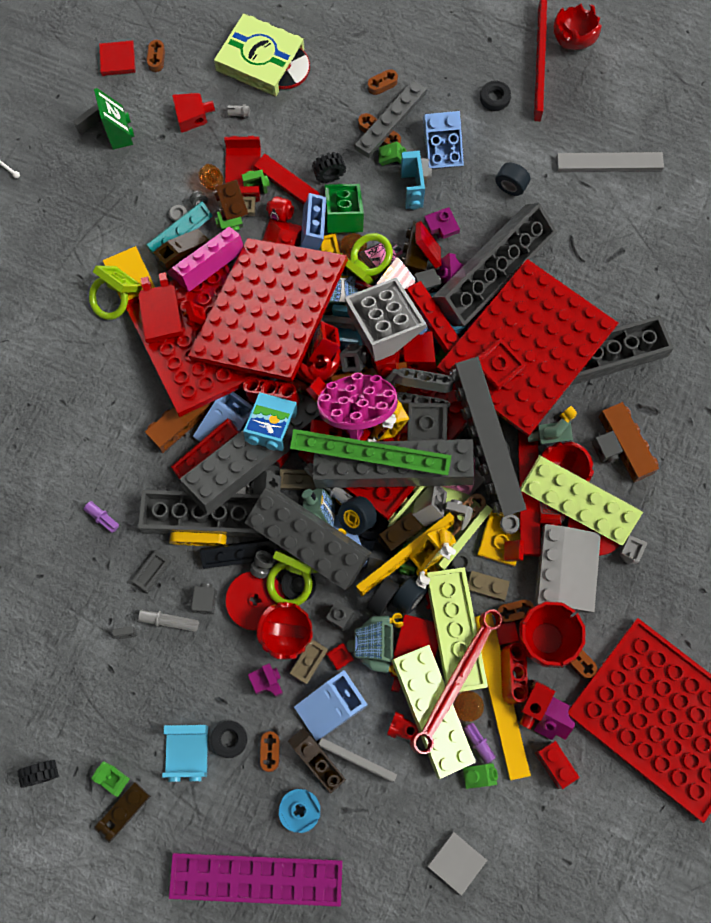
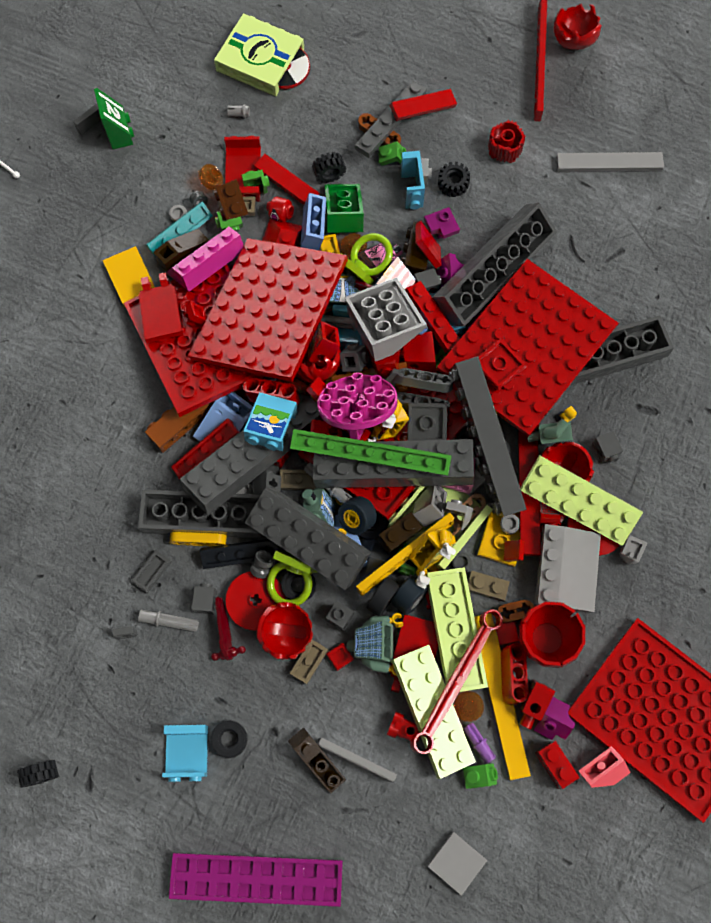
(101, 517): medium lavender axle -> none
(110, 778): bright green bracket -> none
(117, 58): red tile -> none
(117, 281): lime tile -> none
(122, 811): dark brown plate -> none
(159, 55): dark orange beam -> none
(191, 110): red torso -> none
(227, 651): none -> dark red piece
(264, 750): dark orange beam -> none
(266, 680): magenta brick -> none
(296, 822): dark azure plate -> none
(330, 705): light blue slope -> none
(382, 82): dark orange beam -> none
(423, 104): none -> red tile
(443, 139): light blue slope -> none
(454, 188): none -> black tyre
(495, 105): black tyre -> none
(506, 141): none -> red brick
(512, 179): black wheel -> none
(586, 660): dark orange beam -> none
(605, 769): none -> coral slope
(636, 451): dark orange brick -> none

